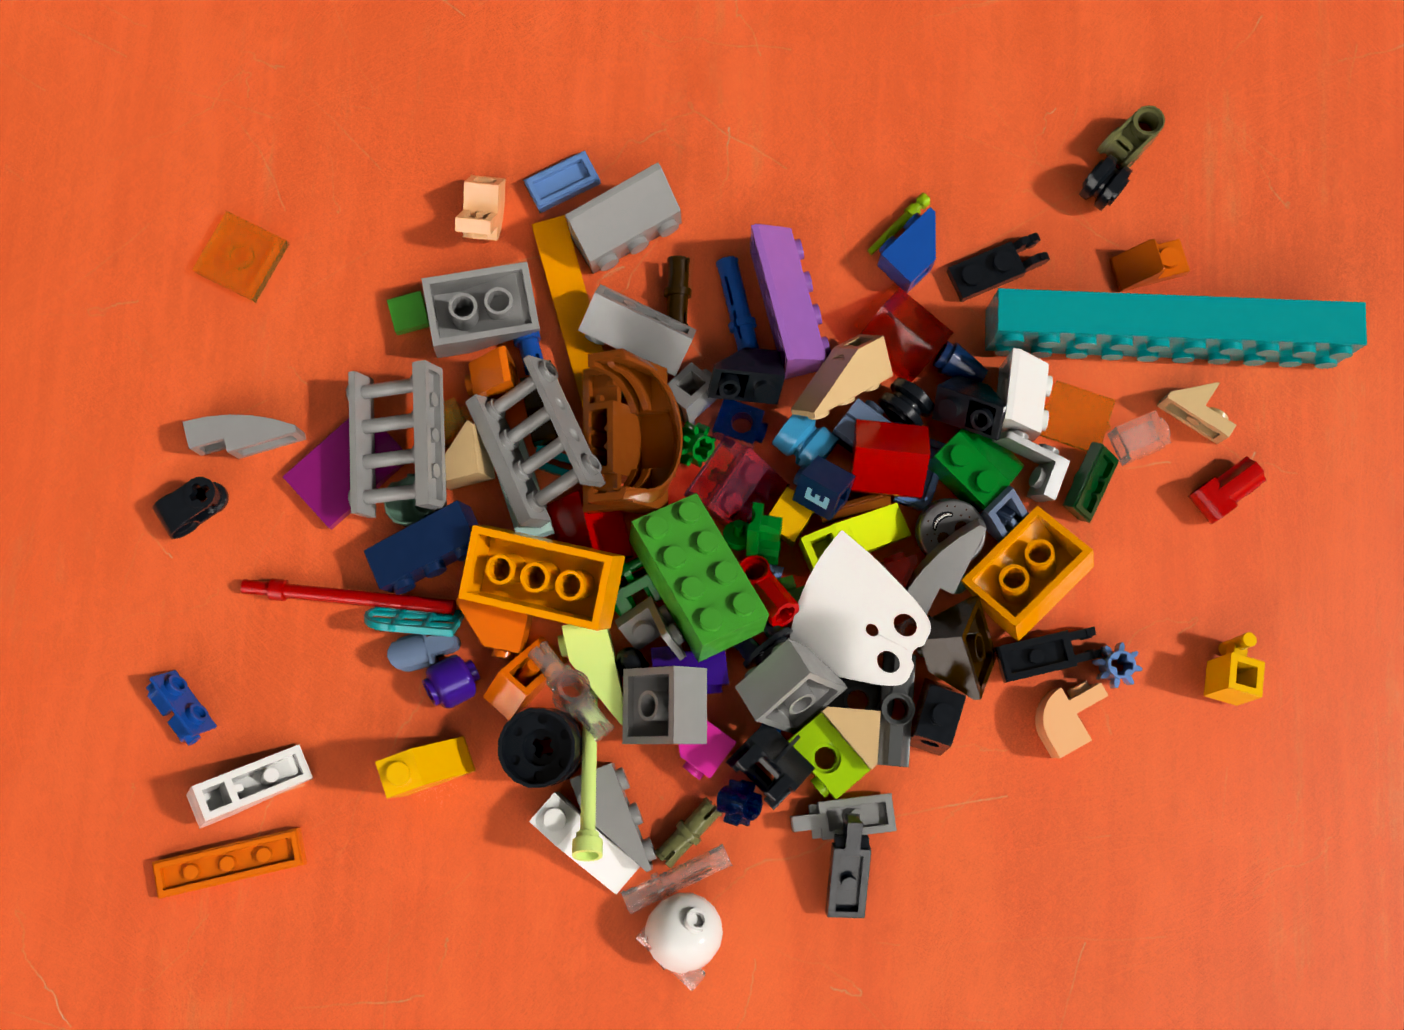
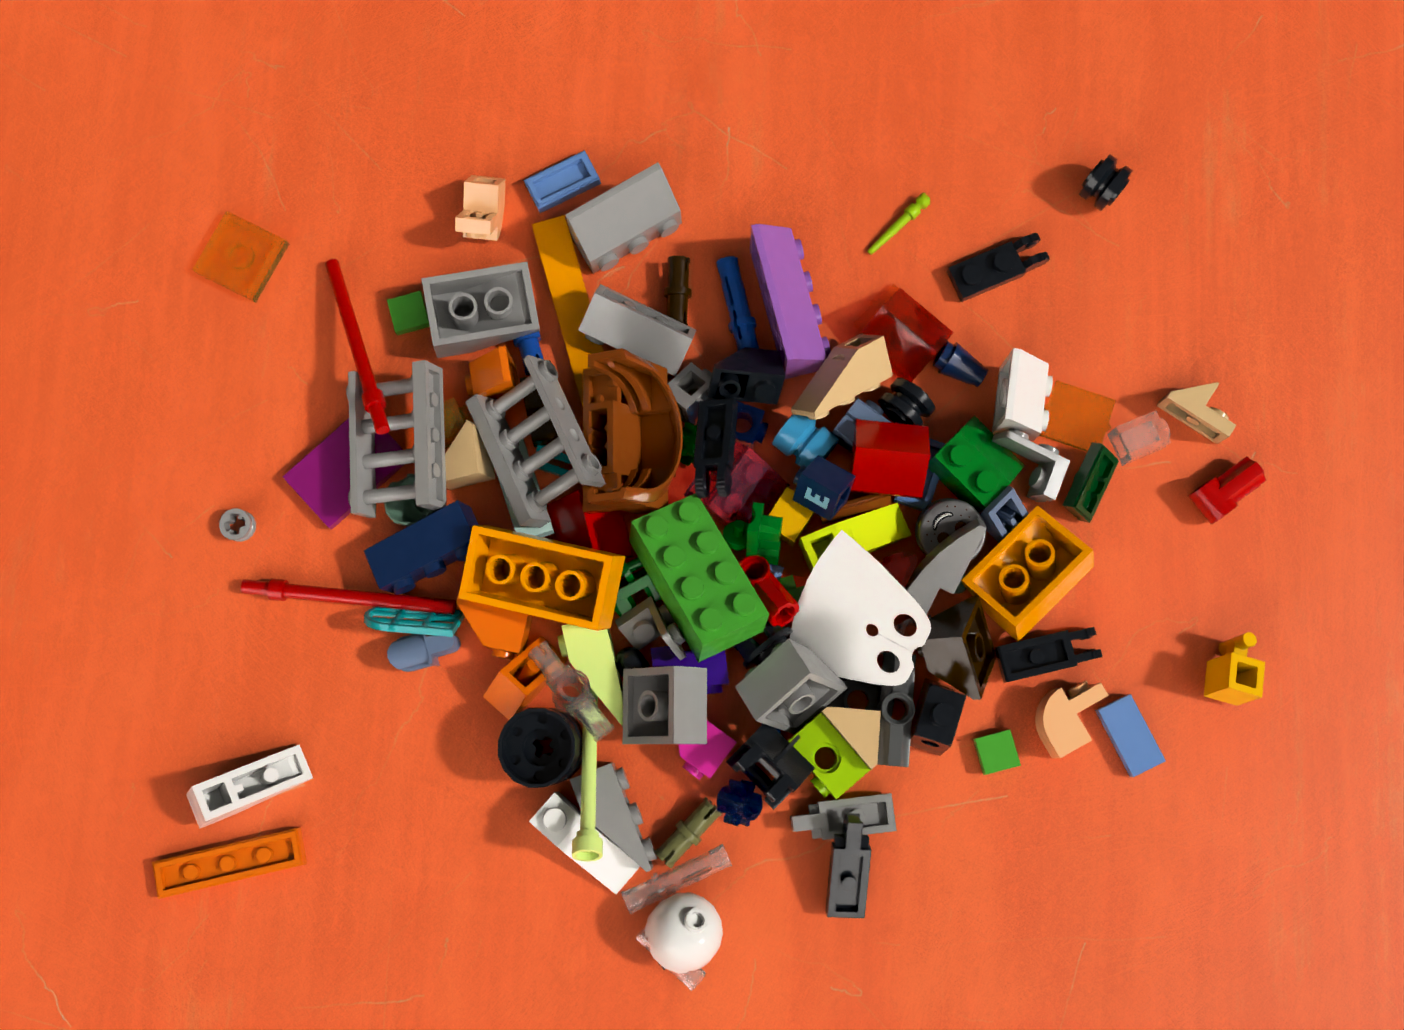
(171, 693): blue hinge -> none
(186, 509): black piece -> none
(239, 434): light grey slope -> none
(245, 532): none -> light grey bush
(372, 397): none -> red bar
(424, 767): yellow slope -> none
(451, 681): dark purple head -> none
(715, 445): none -> black hinge
(913, 253): blue slope -> none
(970, 406): black slope -> none
(996, 752): none -> bright green tile
(1123, 658): medium blue gear -> none
(1129, 140): olive piece -> none
(1130, 735): none -> medium blue tile
(1149, 264): orange slope -> none
(1175, 327): teal brick -> none

